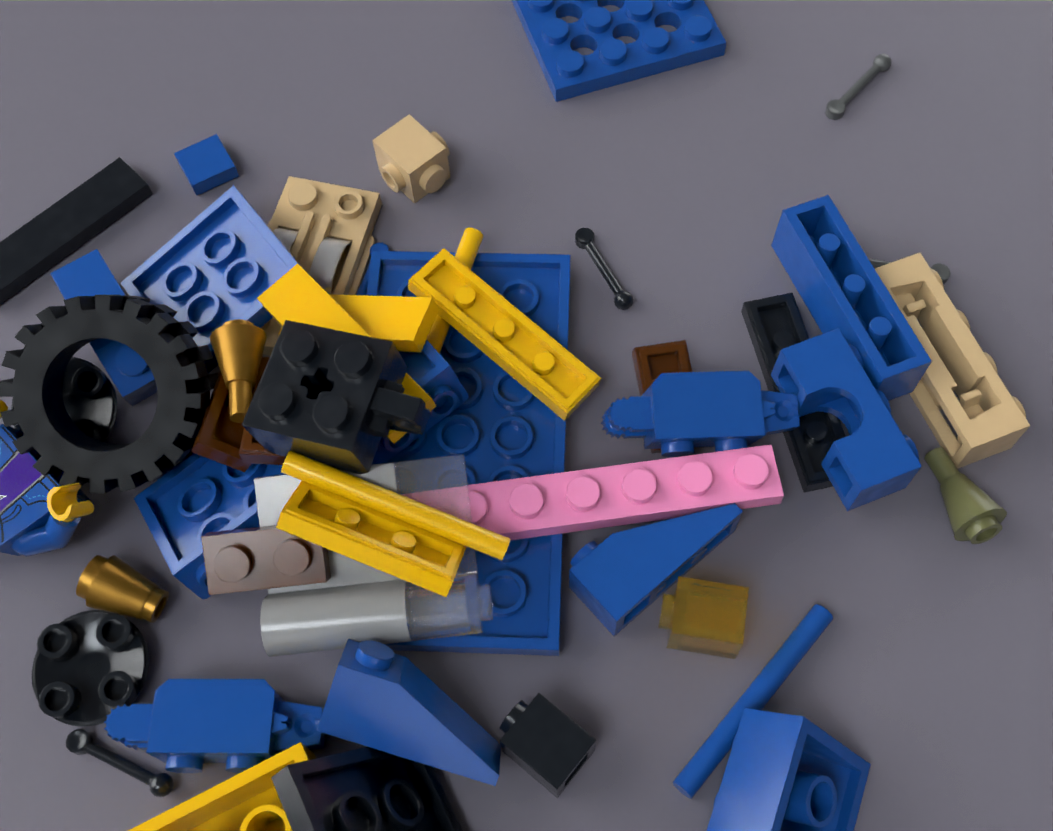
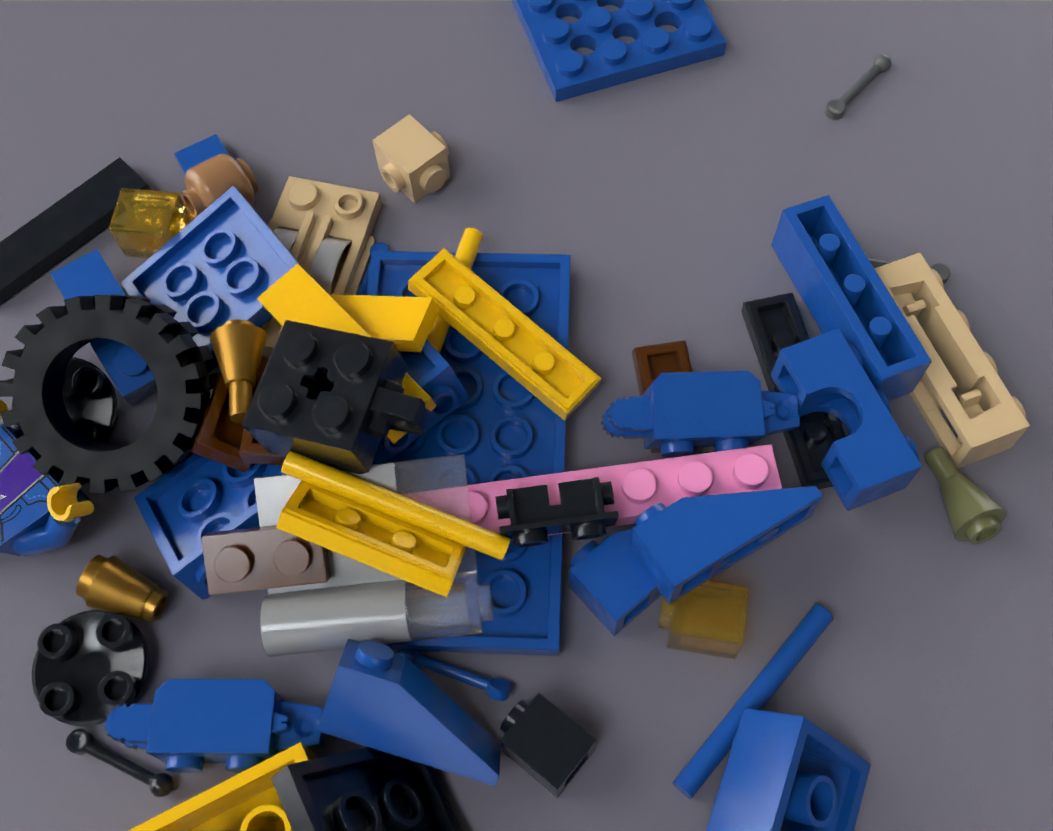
(147, 220): none -> clear yellow brick
(213, 178): none -> medium nougat head
(496, 687): none -> blue hinge
(579, 512): none -> black hinge
(585, 240): black hinge -> none
(710, 533): none -> blue slope

